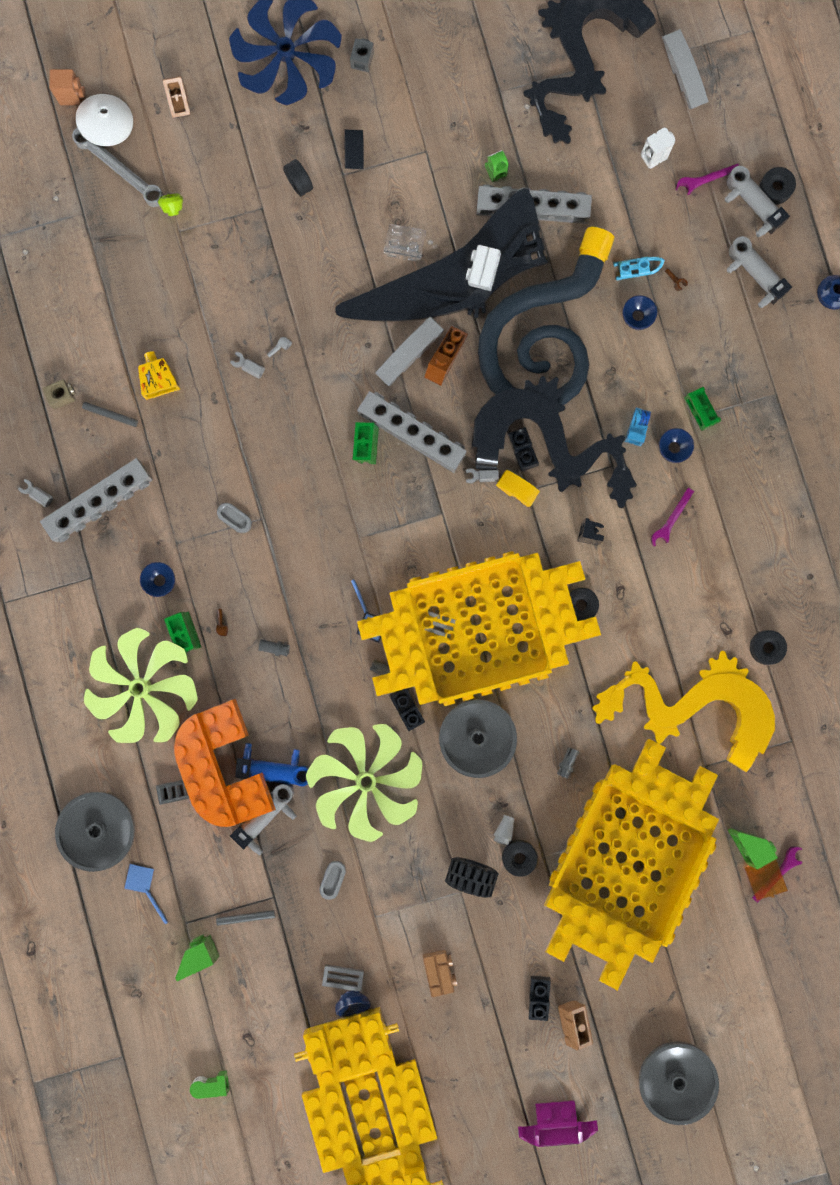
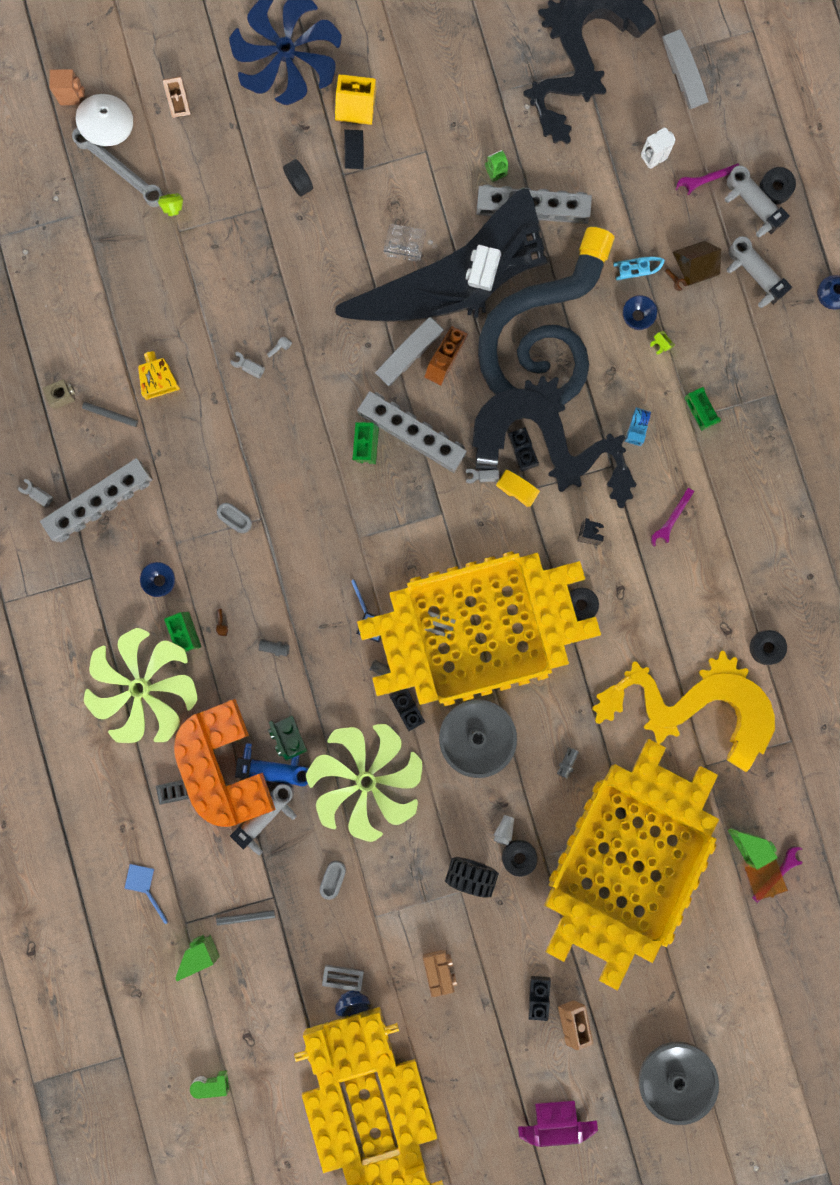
(95, 831): dark grey dish -> none
(287, 738): none -> dark green bracket
(355, 99): none -> yellow slope
(358, 61): dark grey brick -> none
(664, 342): none -> lime tile
(684, 441): dark blue piece -> none
(698, 262): none -> dark brown slope

